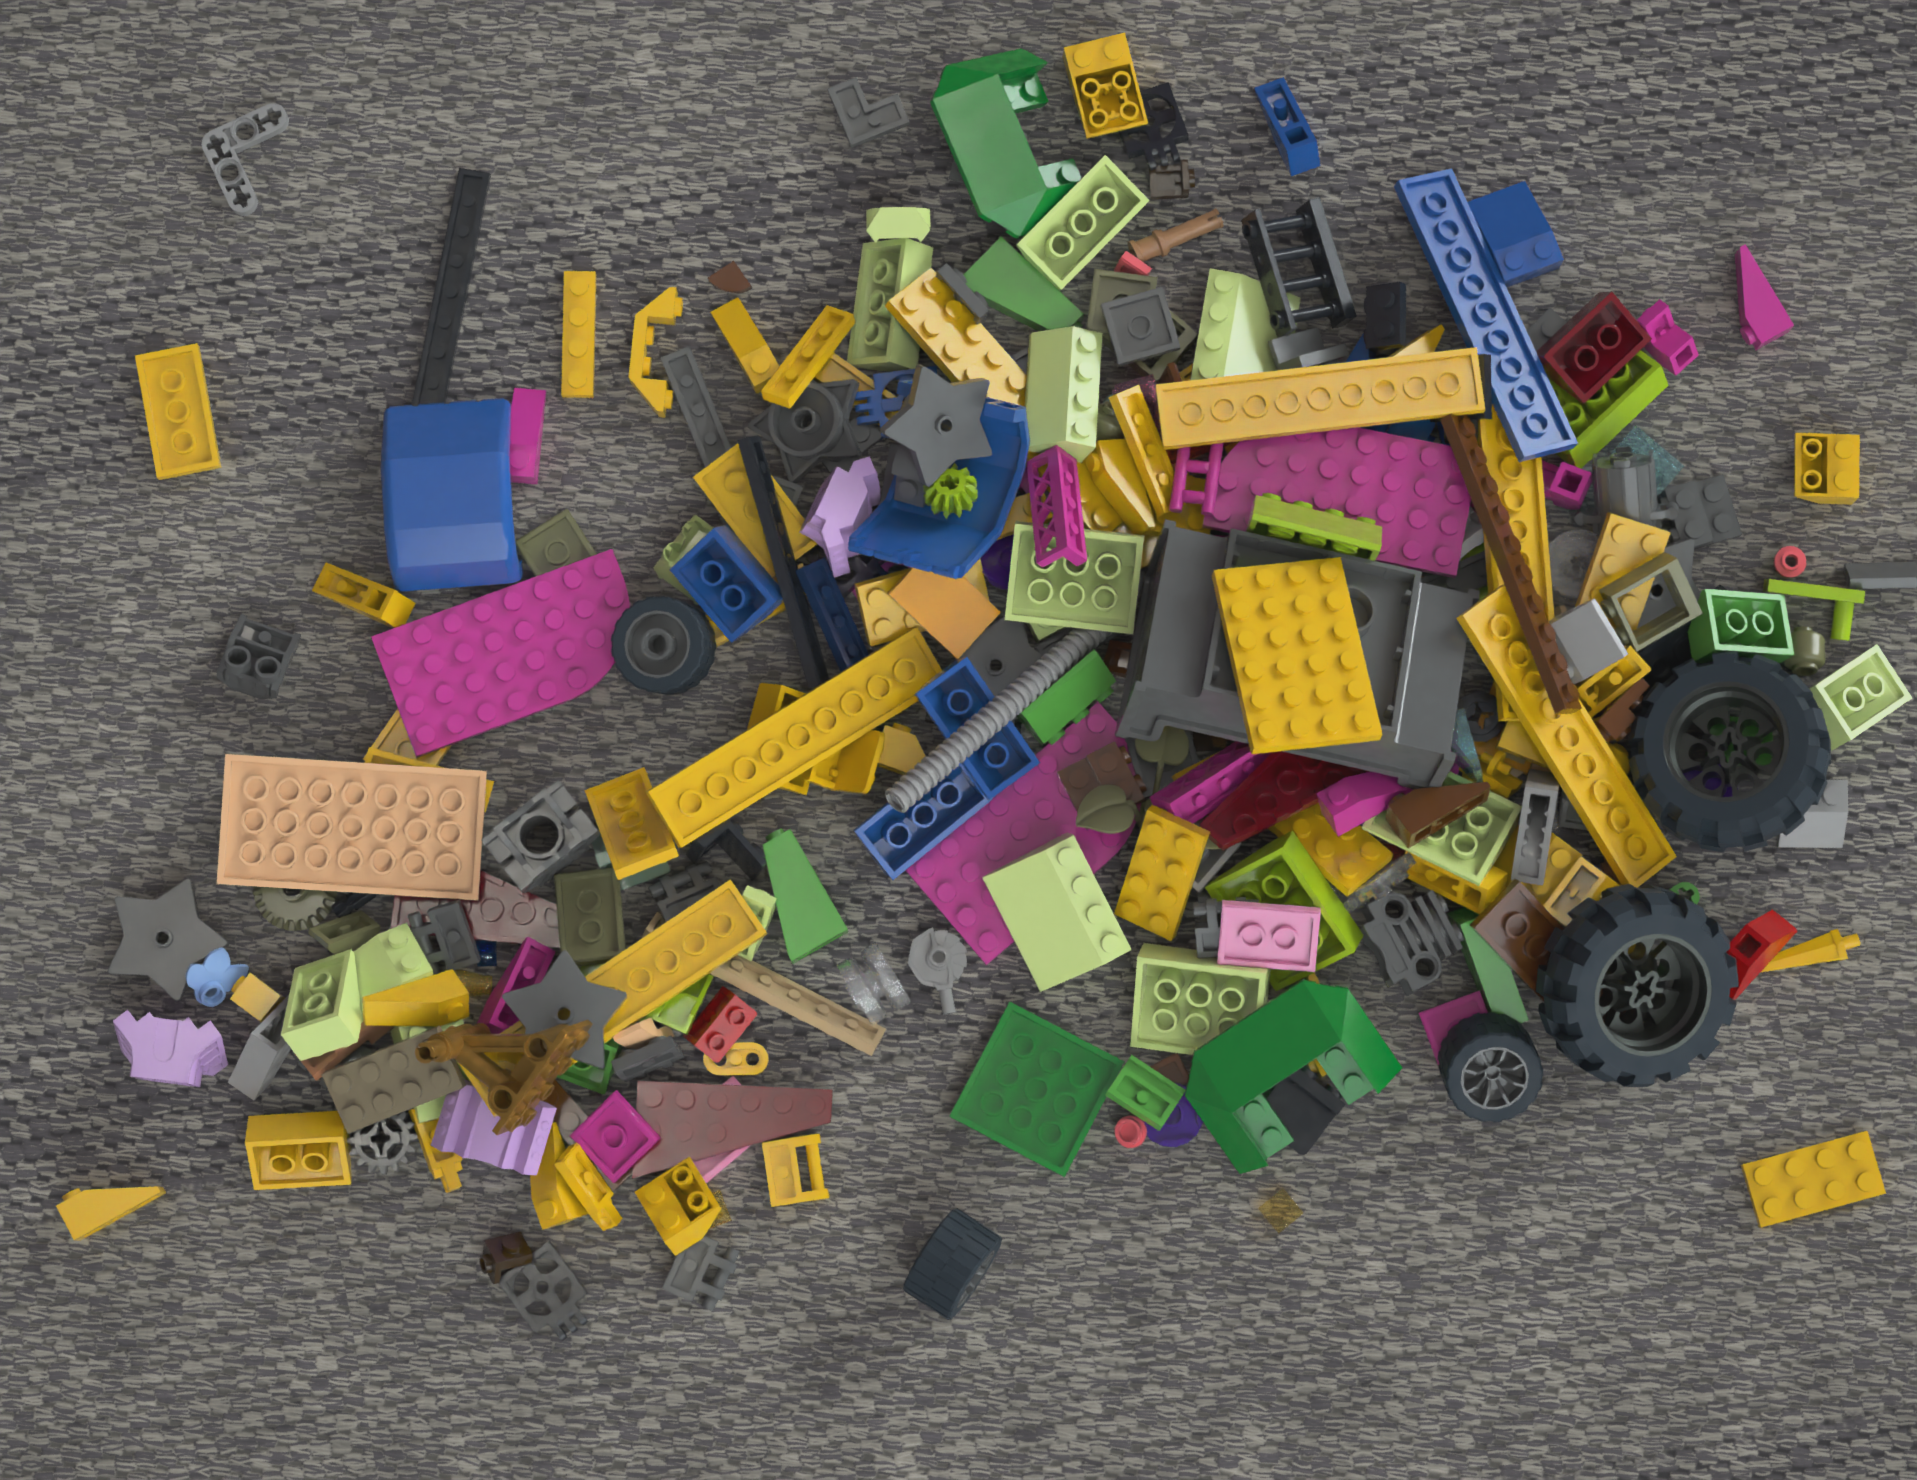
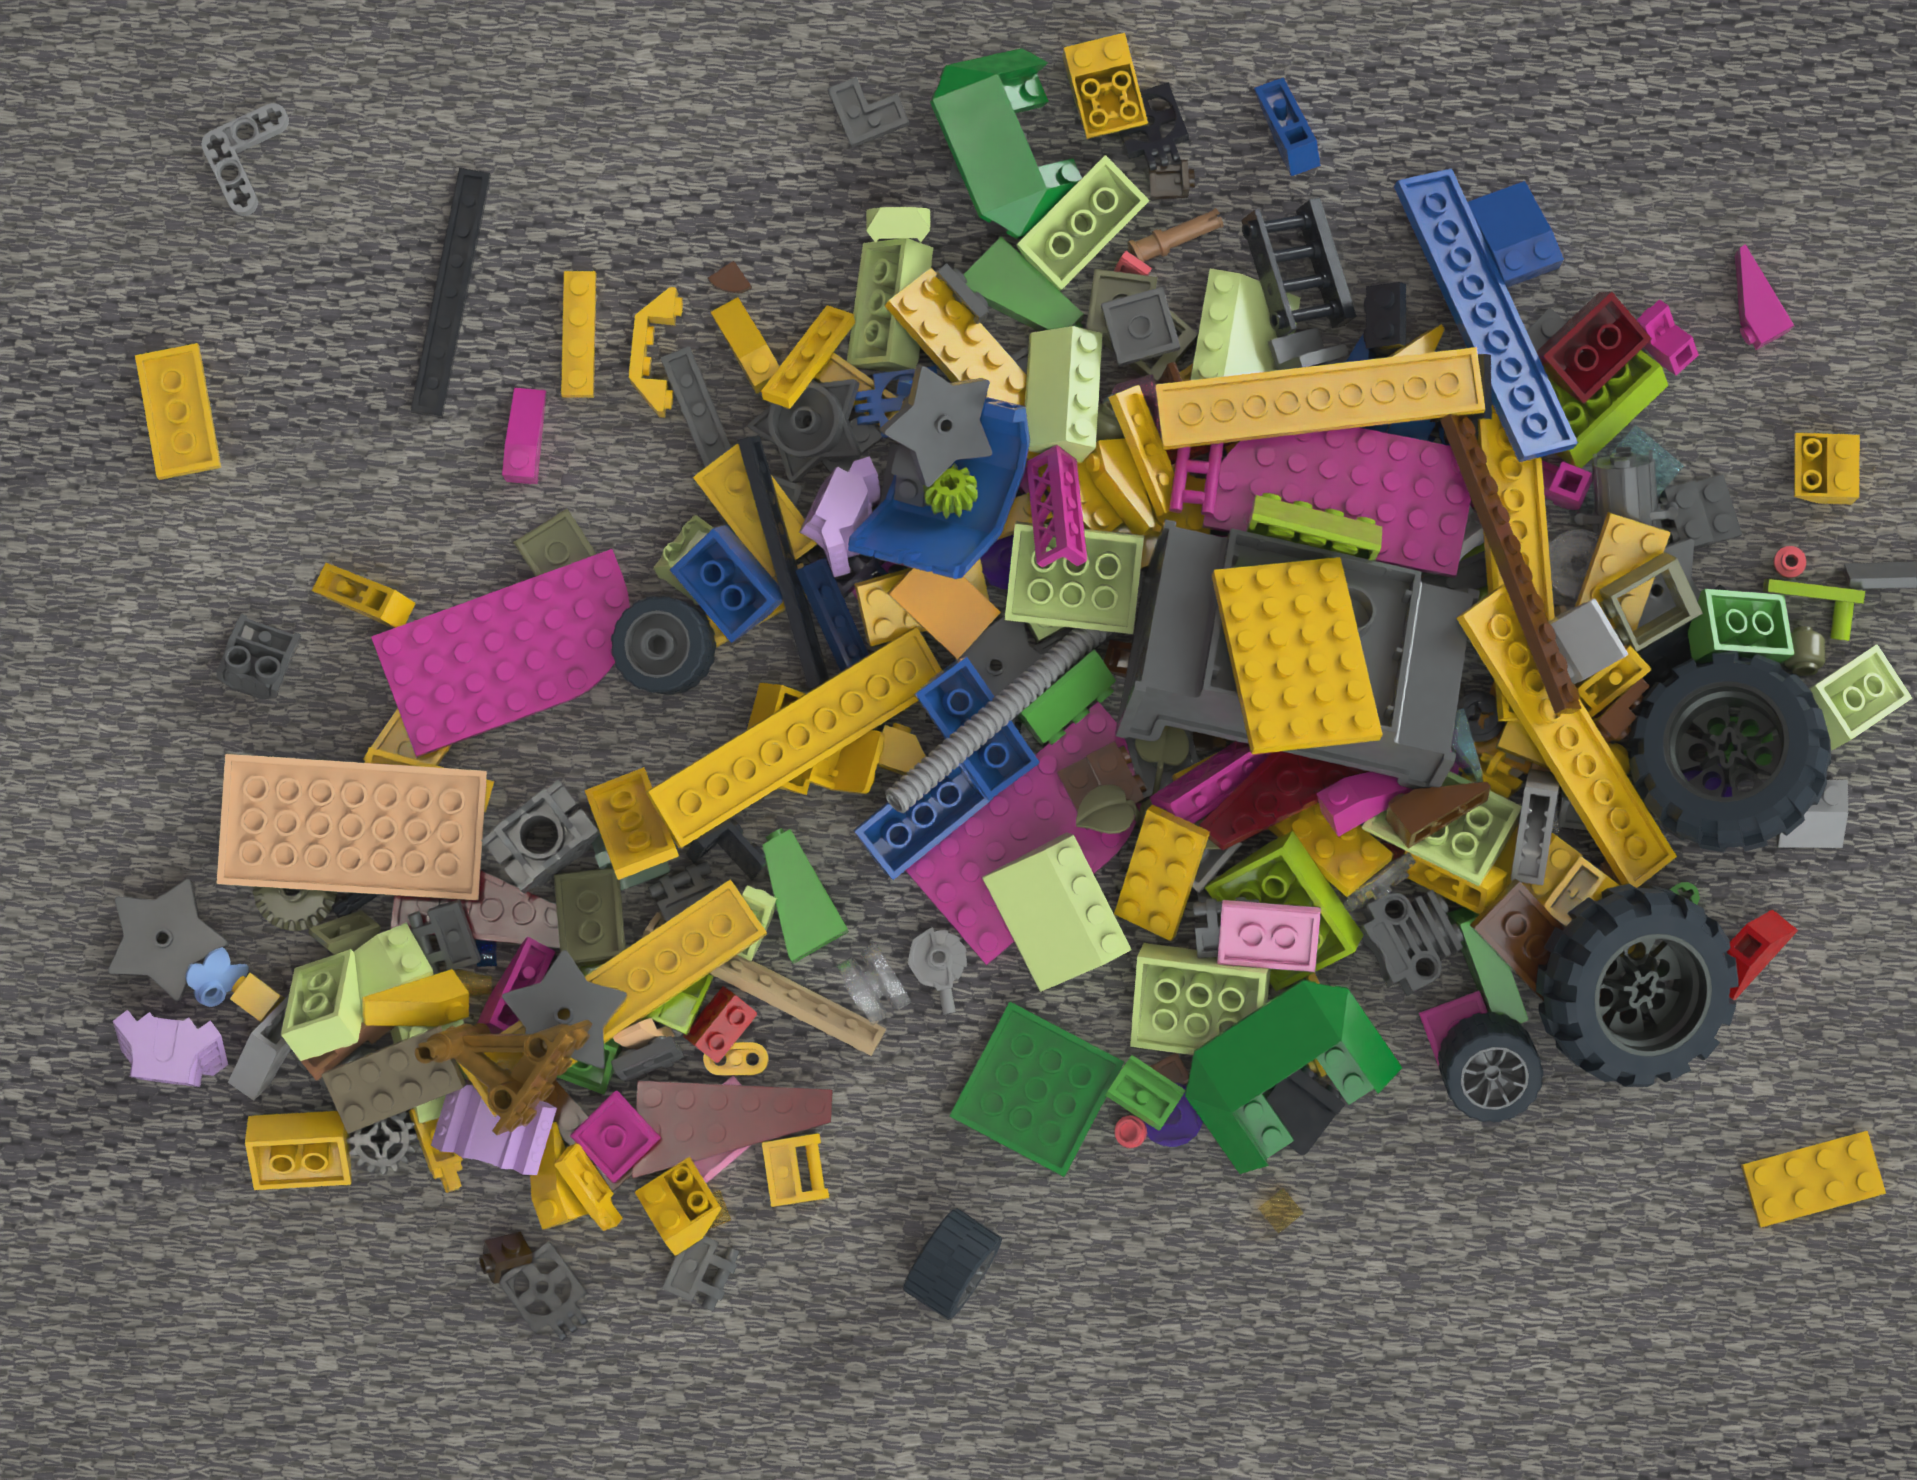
(97, 1208): yellow slope -> none
(448, 495): blue windscreen -> none
(1817, 950): yellow bar -> none

